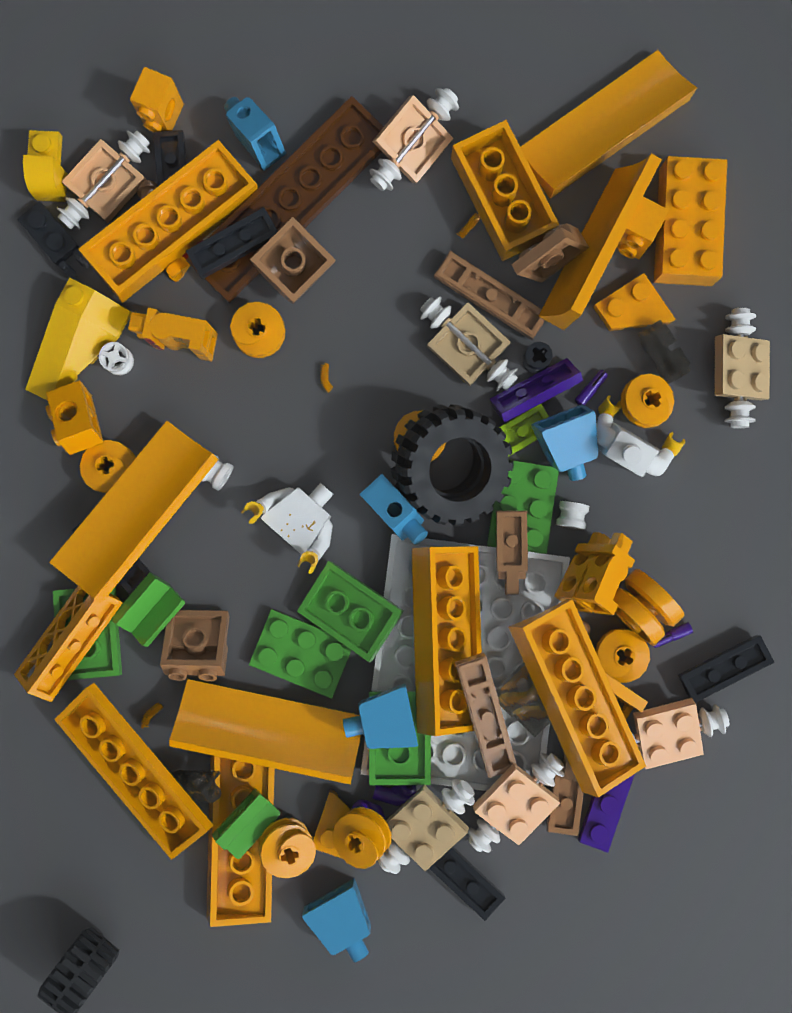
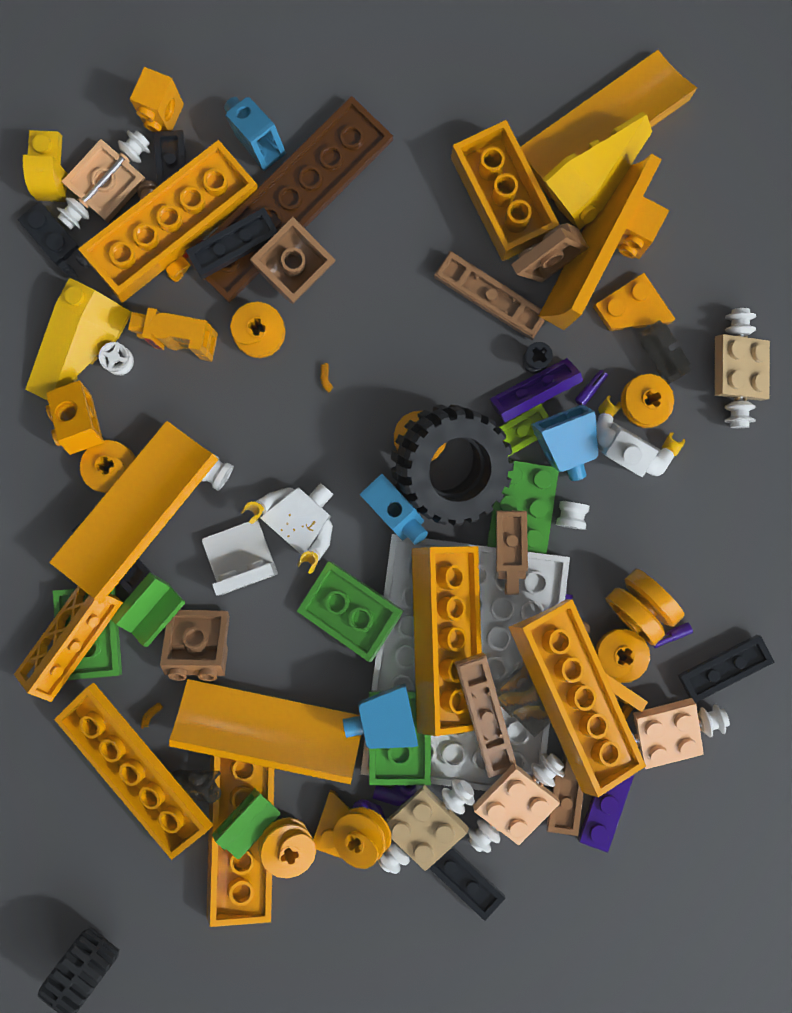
(239, 557): none -> white bracket
(300, 654): bright green plate -> none
(340, 921): dark azure torso -> none
(413, 139): light nougat plate -> none
(468, 343): tan plate -> none
(470, 224): light orange leg -> none
(587, 181): none -> yellow wedge
(597, 573): light orange hips -> none
(693, 232): light orange brick -> none

